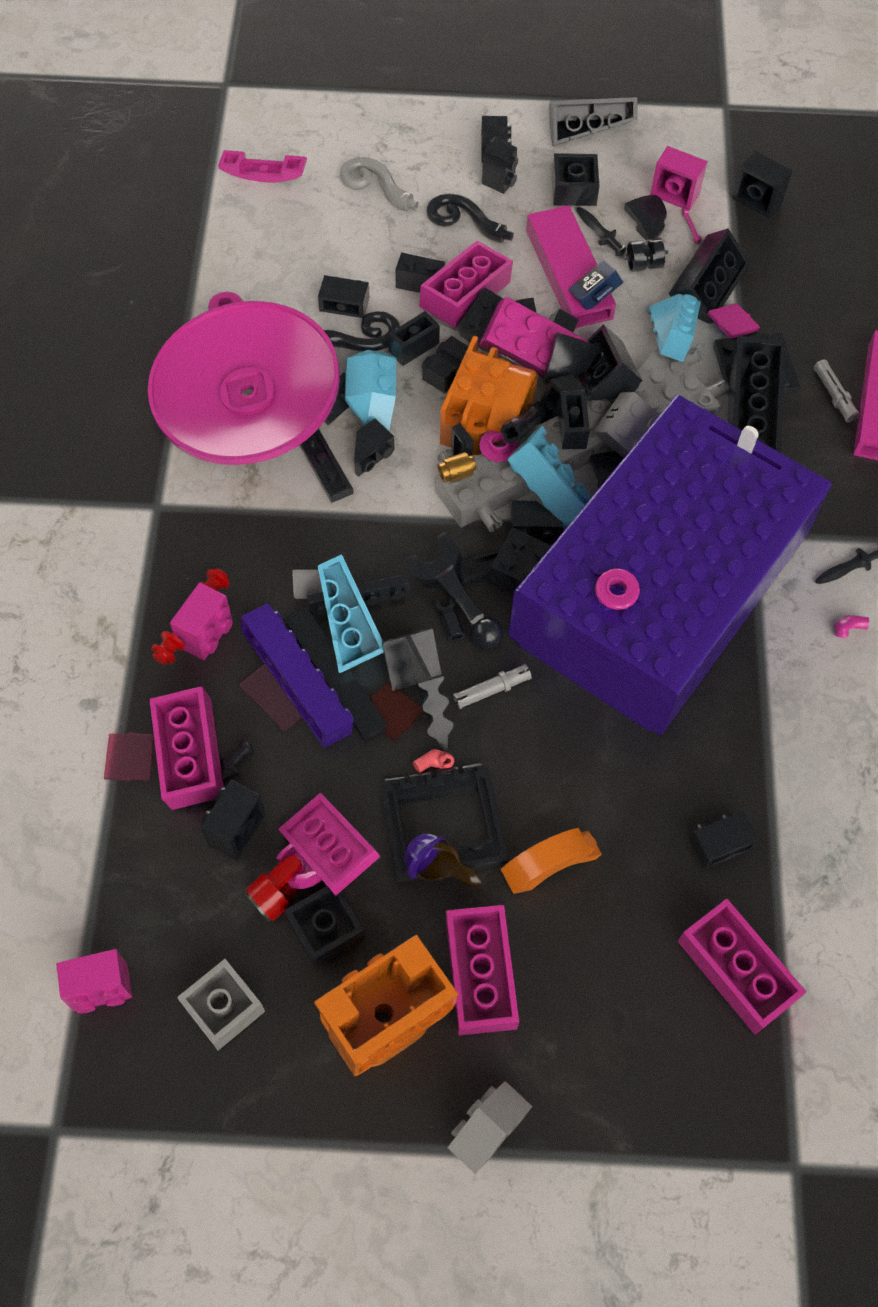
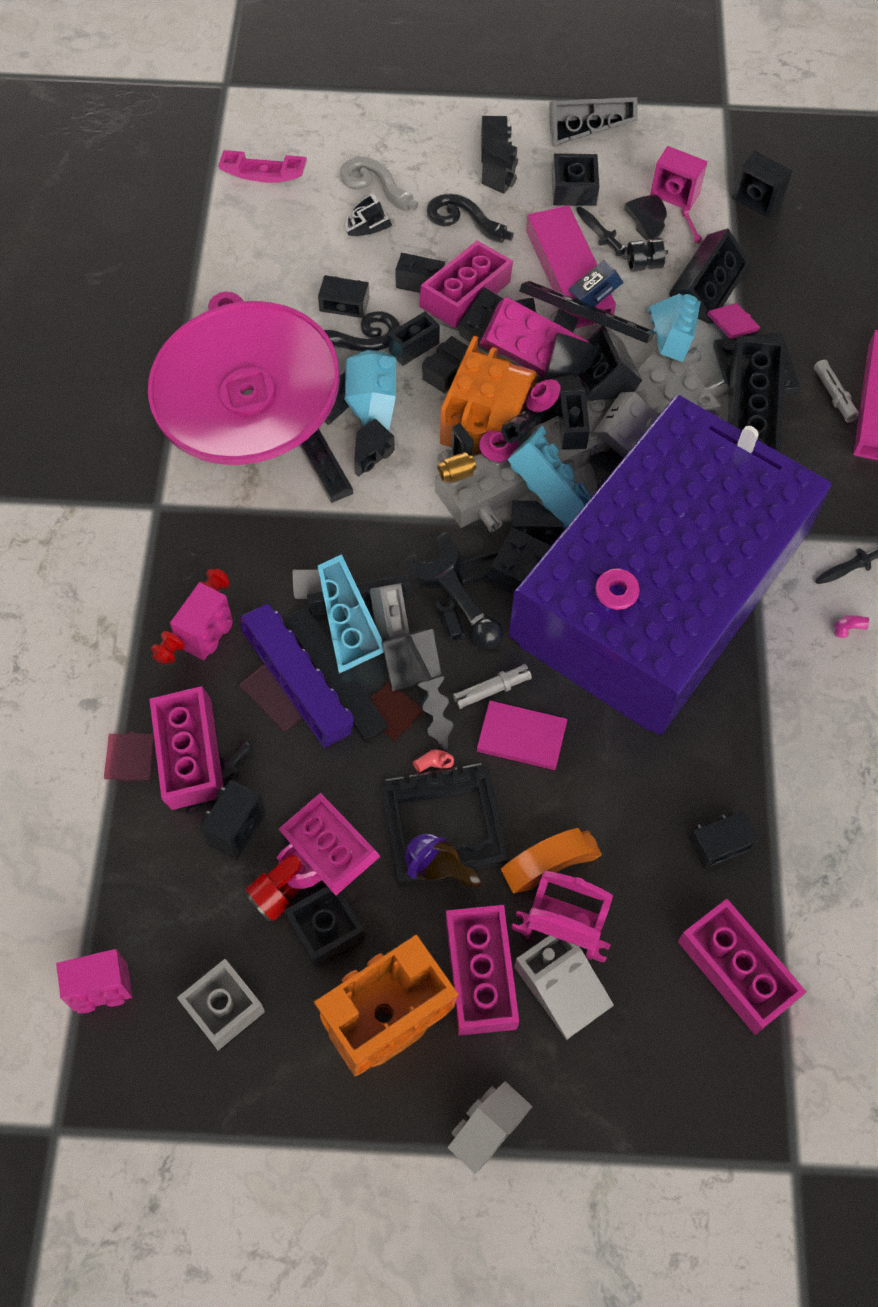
(367, 217): none -> black brick
(389, 611): none -> light grey slope
(522, 735): none -> dark pink tile
(538, 402): none -> dark pink piece
(563, 984): none -> light grey slope
(567, 920): none -> dark pink animal
(587, 311): none -> black tile

